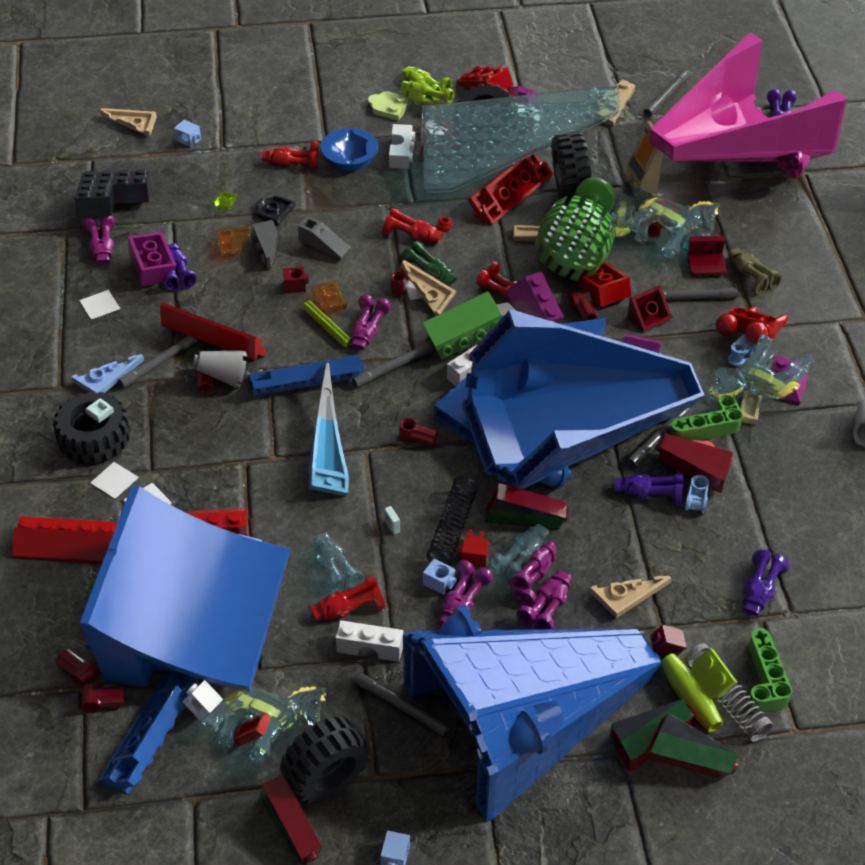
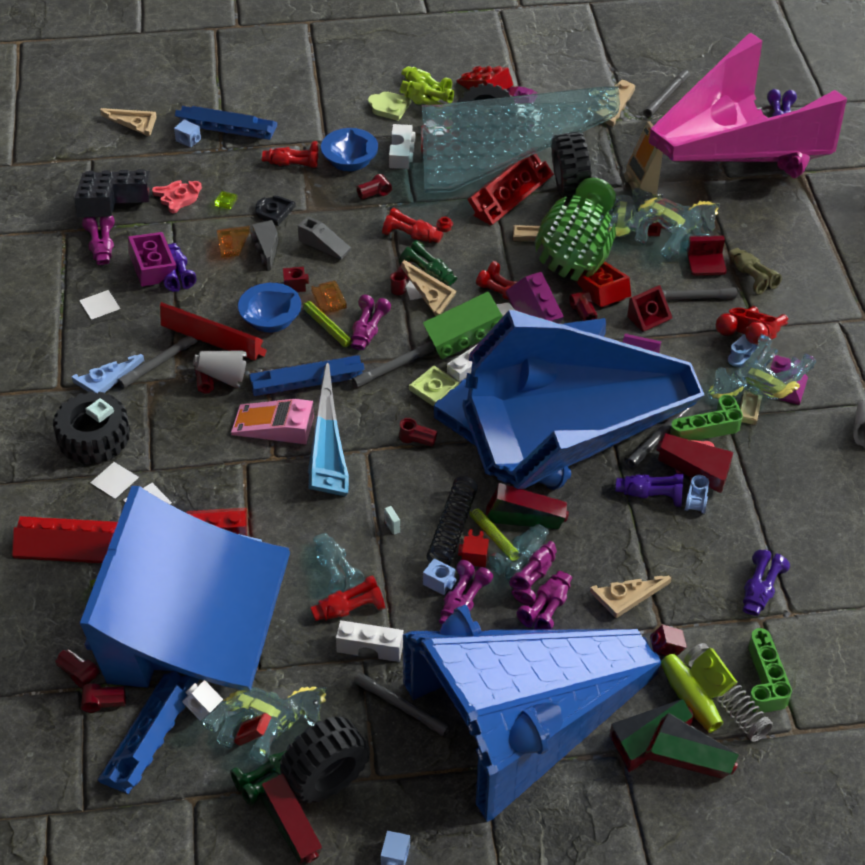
(178, 194): none -> coral tile
(227, 122): none -> blue slope
(244, 781): none -> dark green piece
(269, 306): none -> blue piece
(275, 420): none -> bright pink slope
(378, 185): none -> dark red piece
(433, 385): none -> yellowish green plate
(488, 532): none -> lime piece

